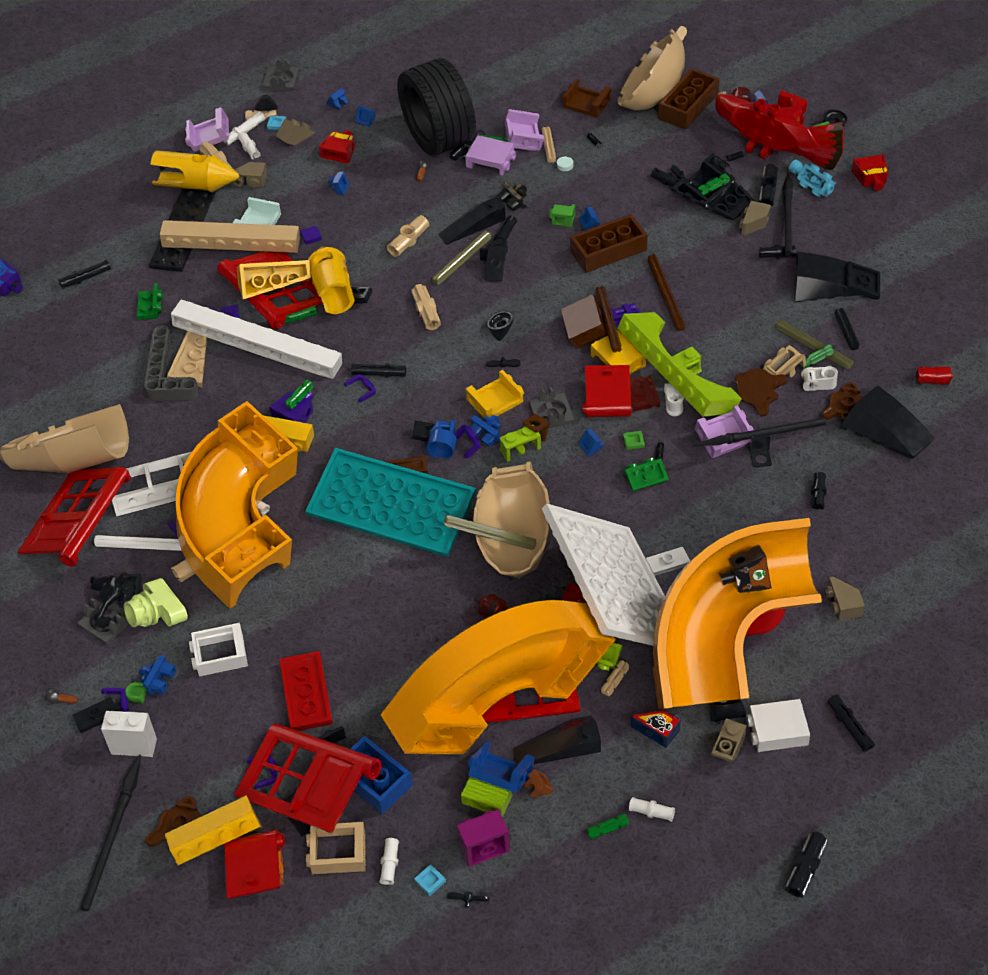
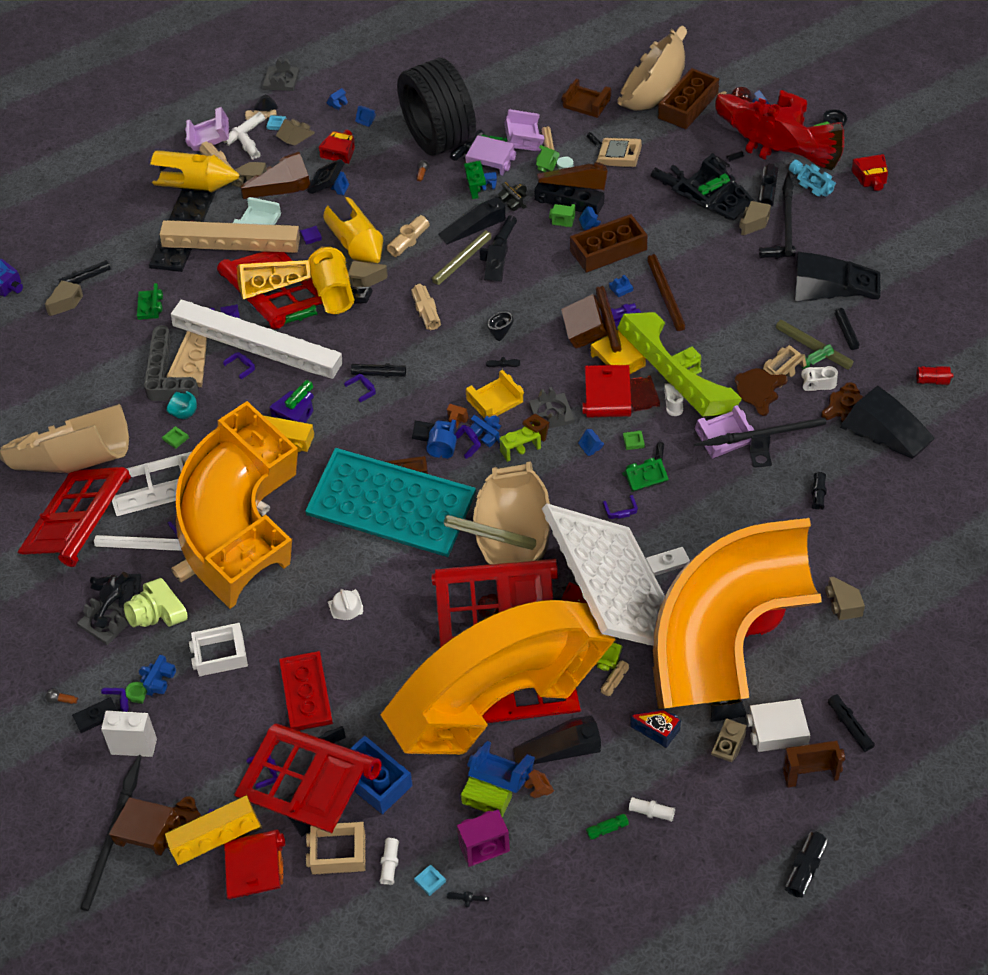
(64, 298): none -> dark tan slope
(144, 825): none -> reddish brown panel
(175, 437): none -> bright green tile
(182, 405): none -> teal hair
(243, 359): none -> dark purple piece
(283, 178): none -> wedge
(325, 176): none -> black tile
(346, 605): none -> white piece
(356, 235): none -> yellow piece
(366, 274): none -> dark tan slope
(457, 413): none -> dark orange tile
(475, 177): none -> green bracket
(491, 179): none -> blue tile
(516, 585): none -> red door
(547, 159): none -> bright green brick
(569, 195): none -> black brick
(583, 176): none -> reddish brown wedge
(615, 152): none -> tan container
(621, 286): none -> blue tile
(623, 513): none -> dark purple piece
(748, 571): torso -> none
(812, 759): none -> reddish brown panel

